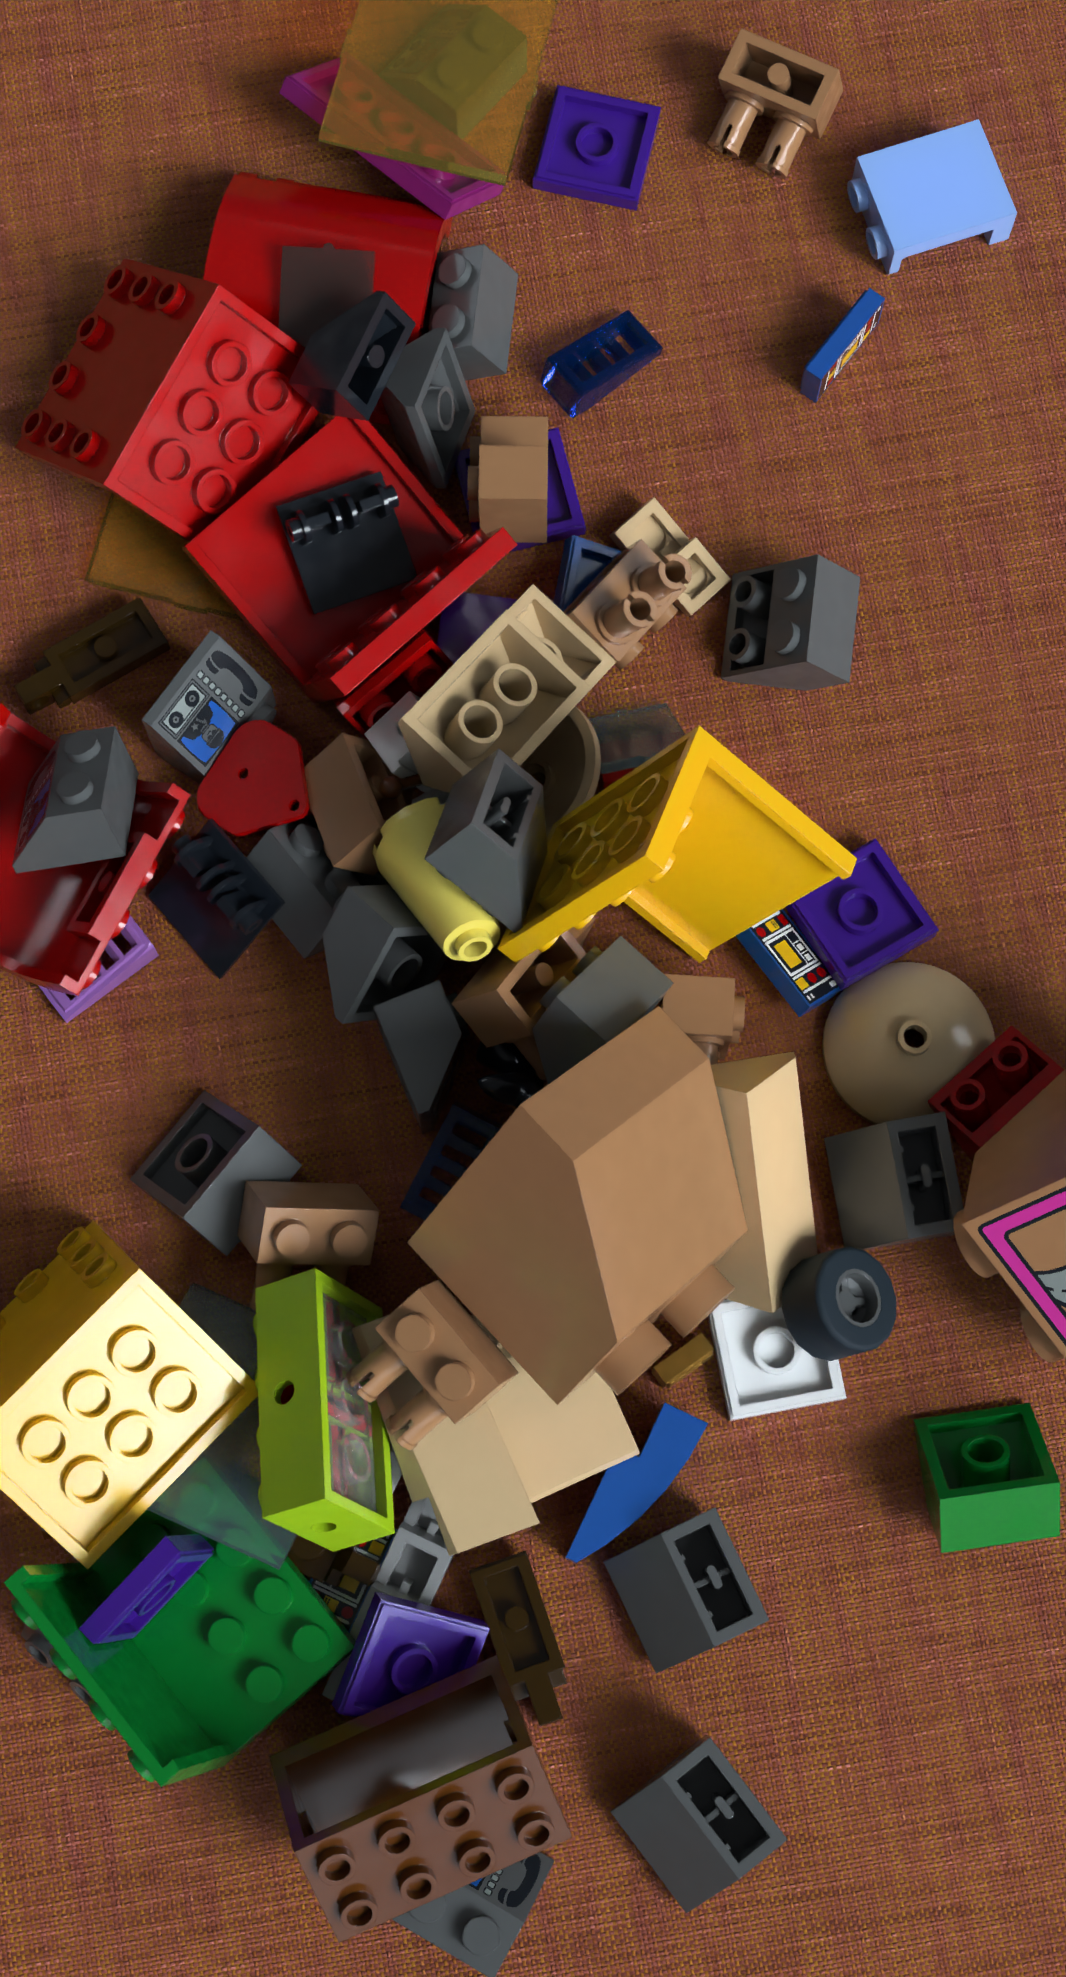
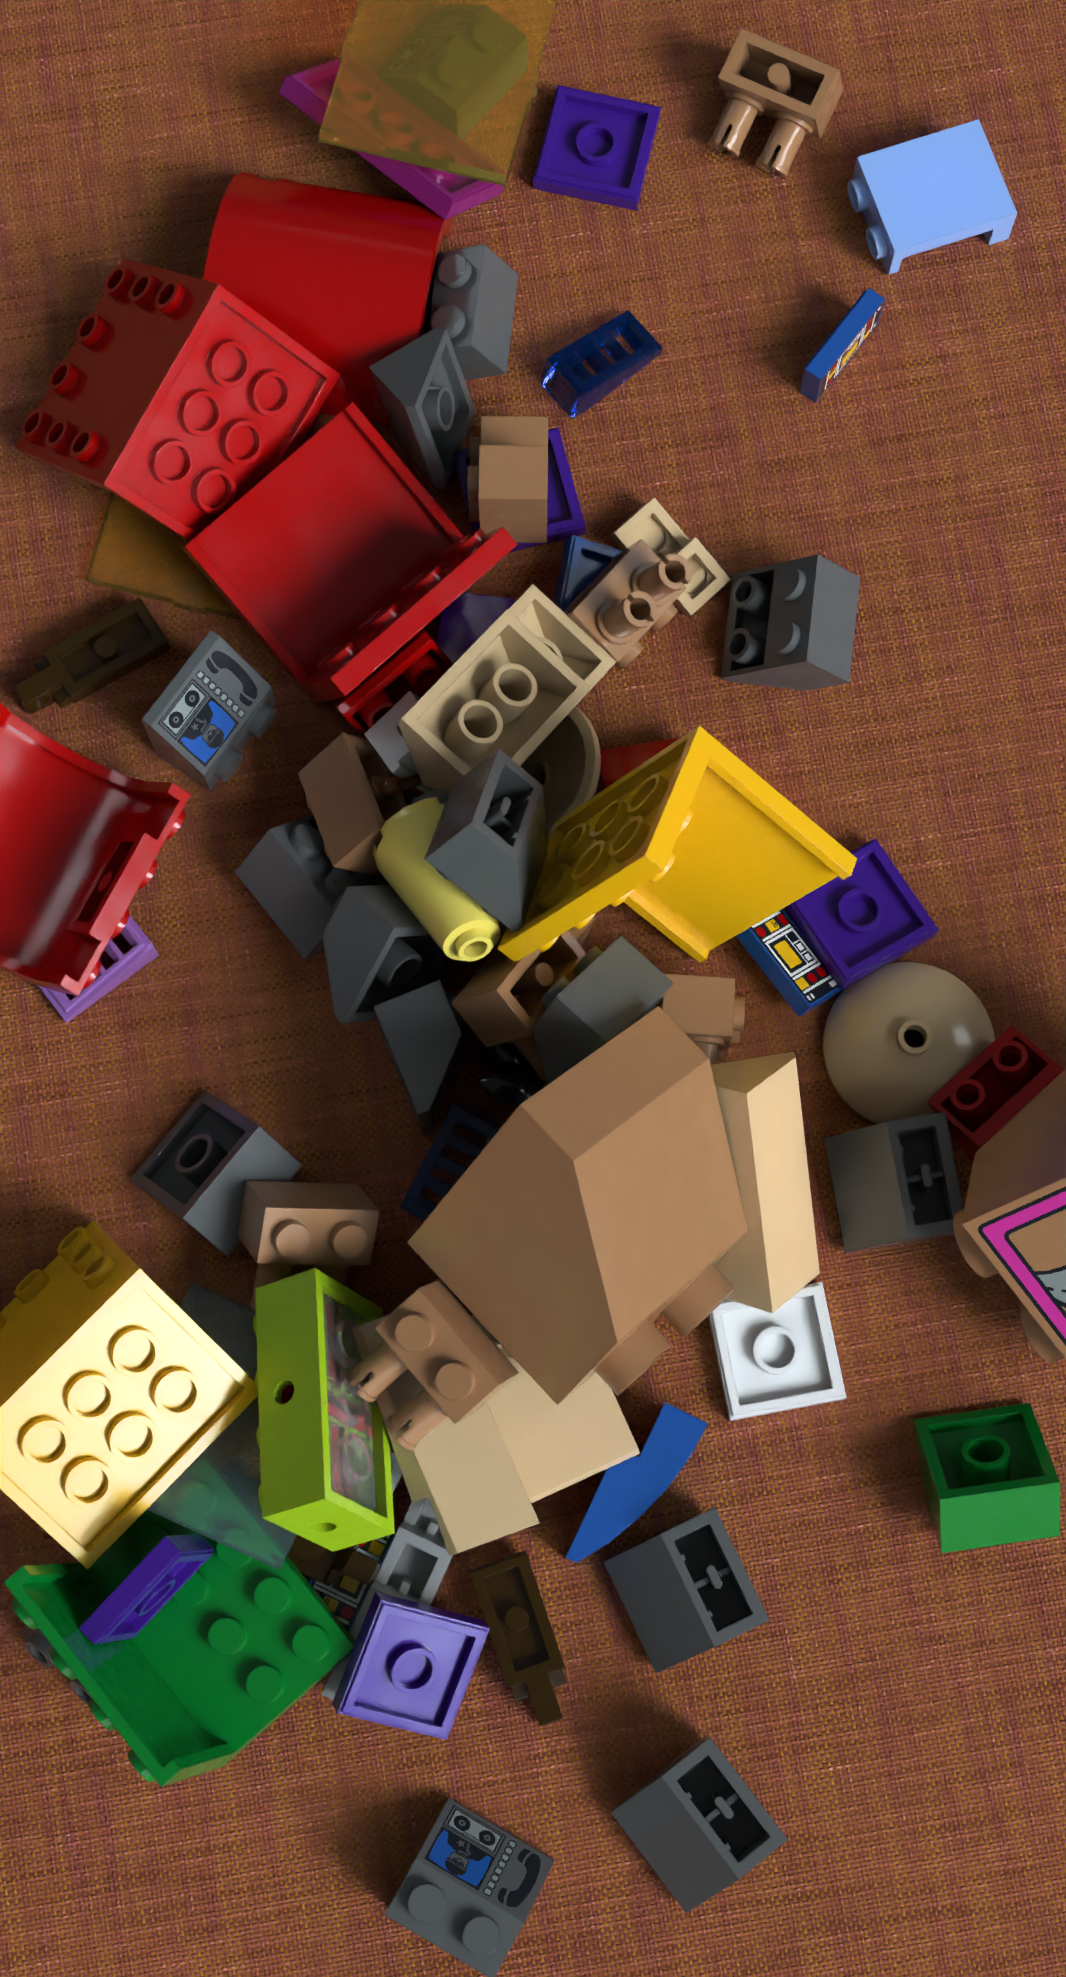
(78, 803): dark grey slope -> none
(215, 897): black hinge -> none
(268, 792): red piece -> none
(321, 286): clear smoke piece -> none
(347, 542): black hinge -> none
(353, 358): black slope -> none
(417, 1799): reddish brown hose -> none
(634, 735): clear light blue piece -> none
(683, 1361): pearl gold tile -> none
(839, 1303): black wheel -> none

